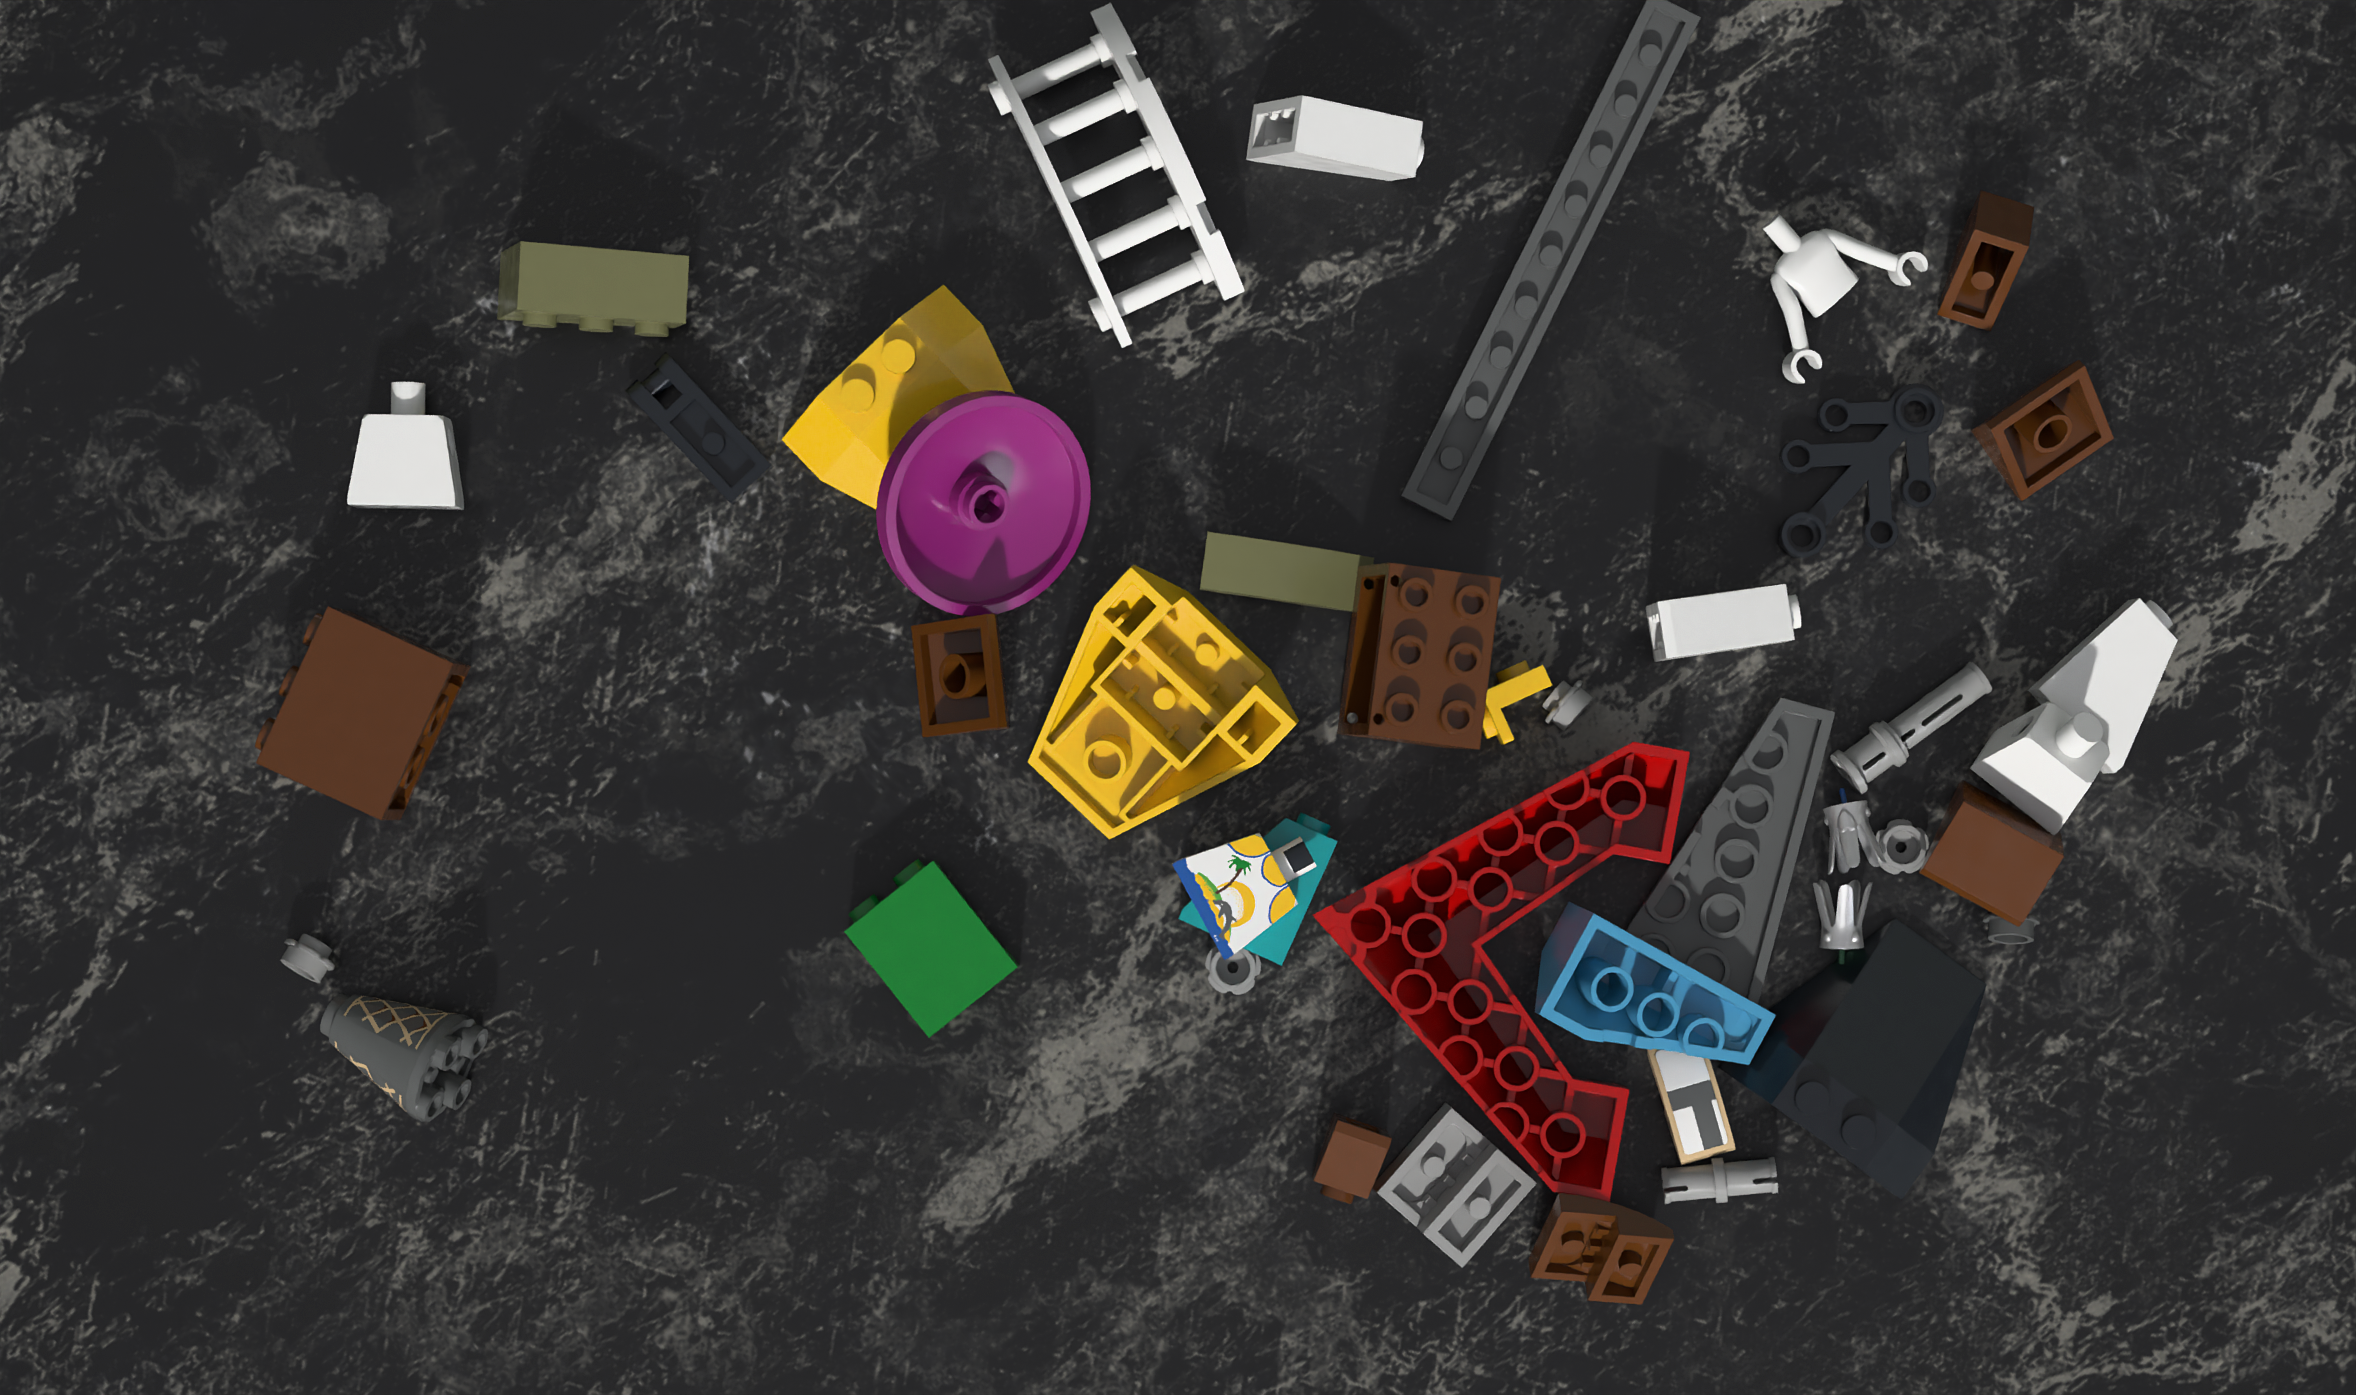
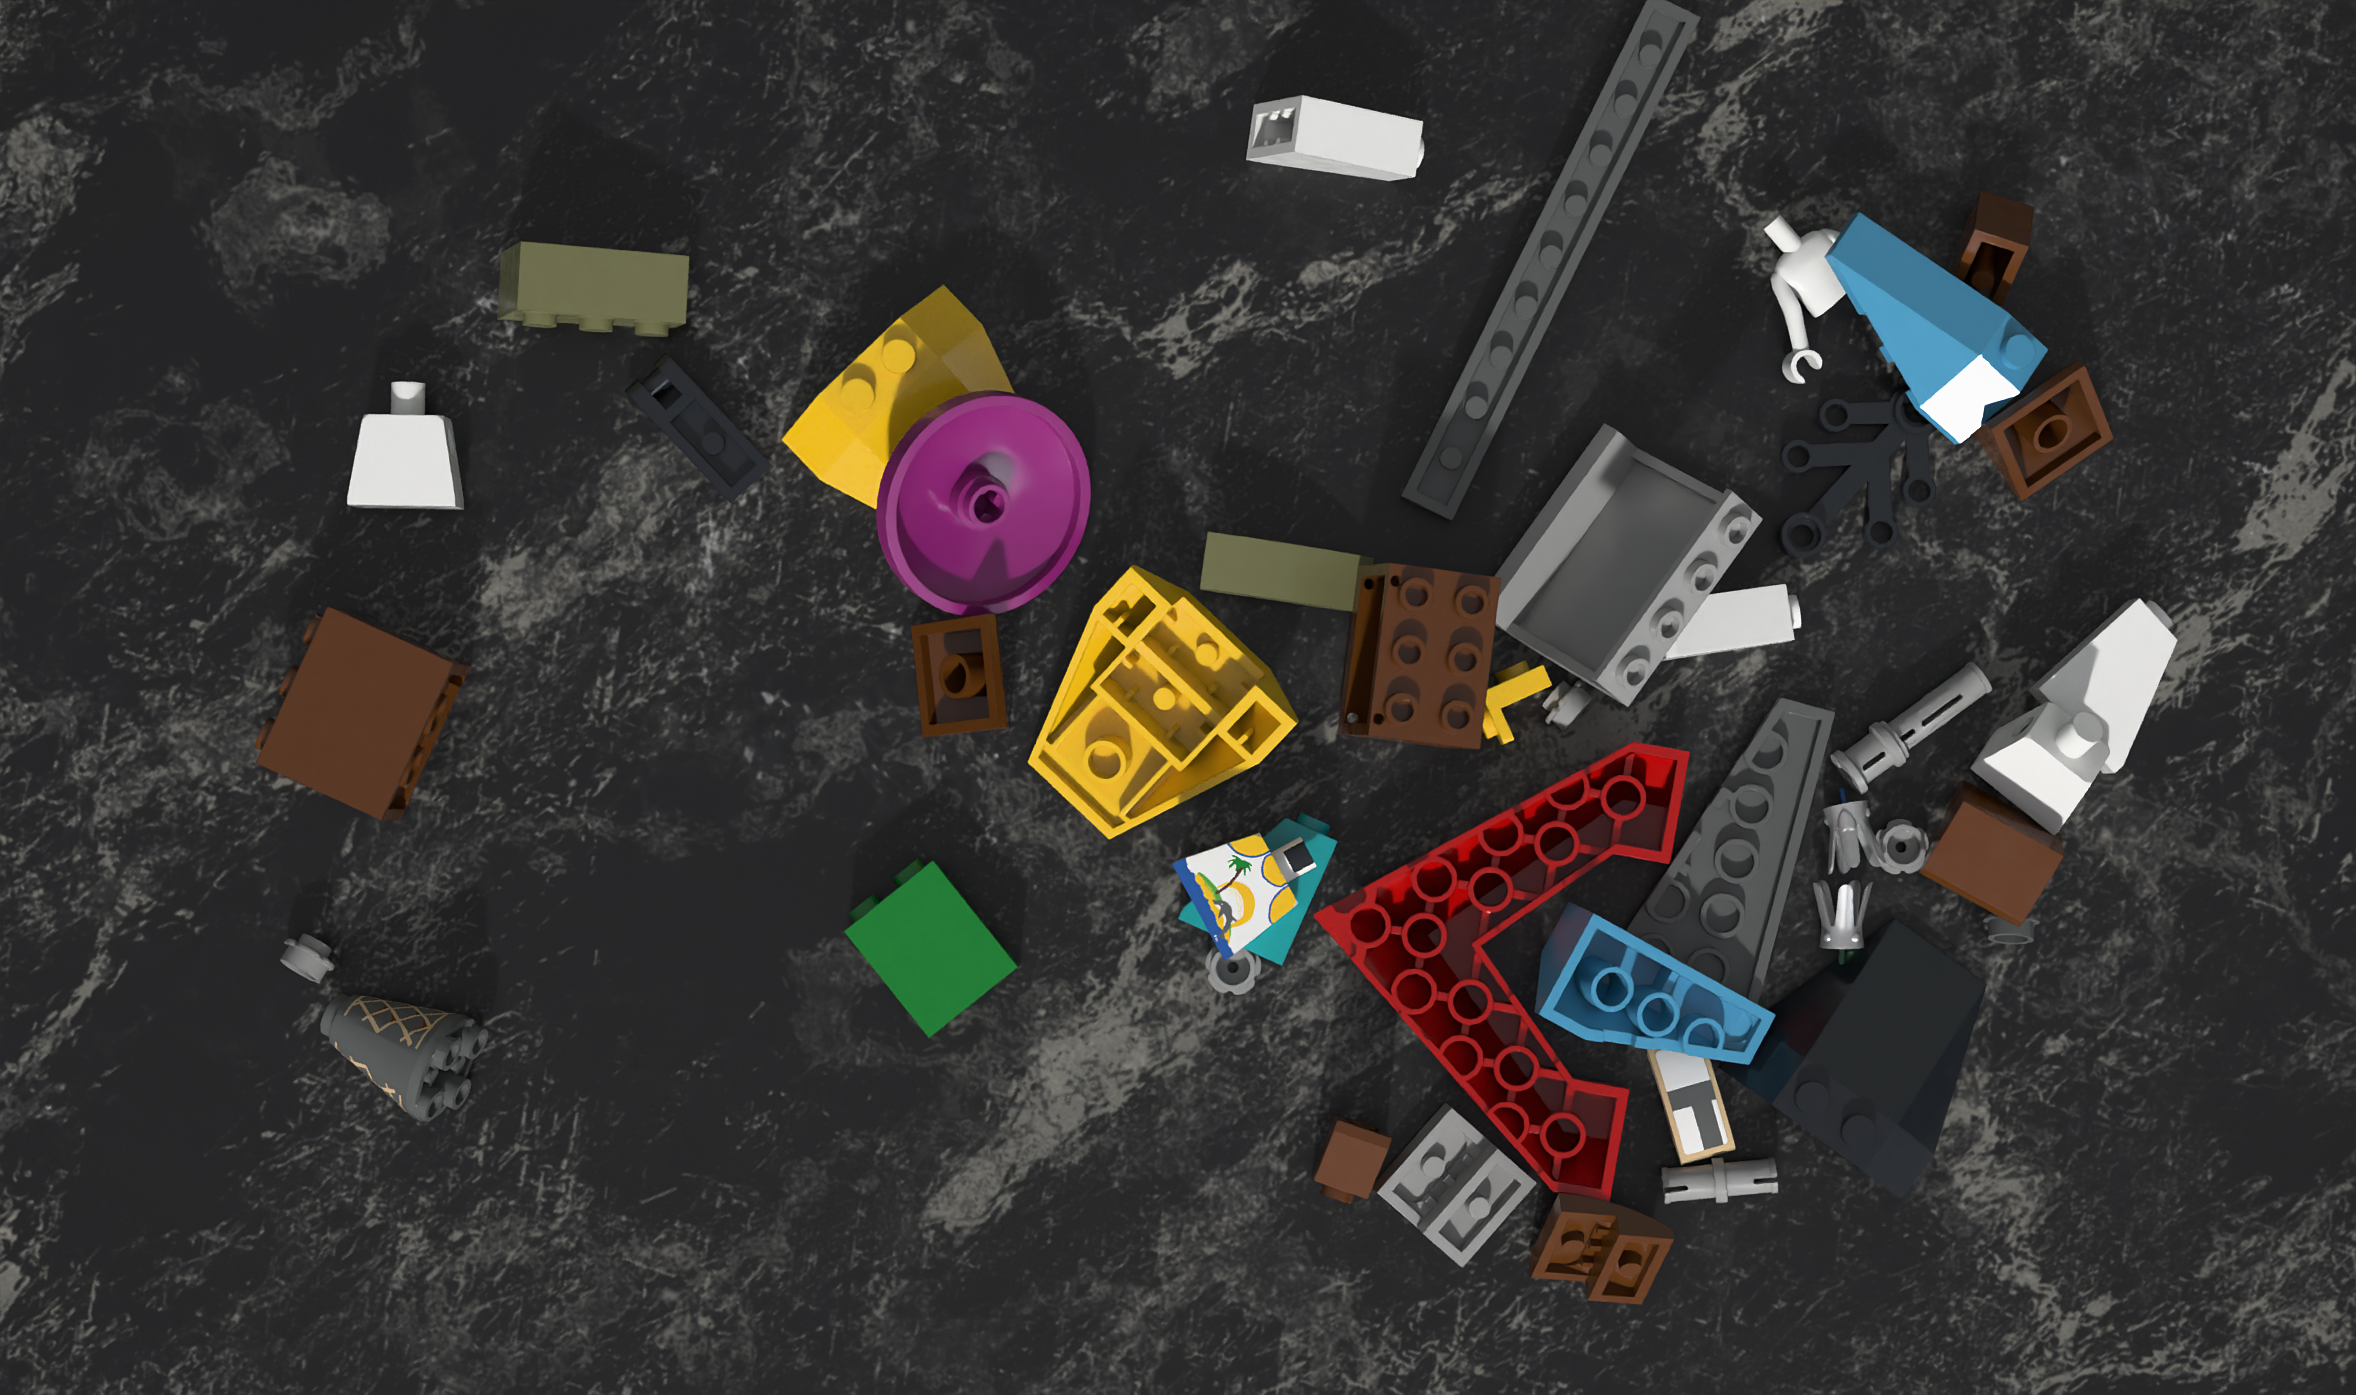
(1157, 150): white fence -> none
(1619, 564): none -> light grey panel
(1945, 337): none -> dark azure wedge

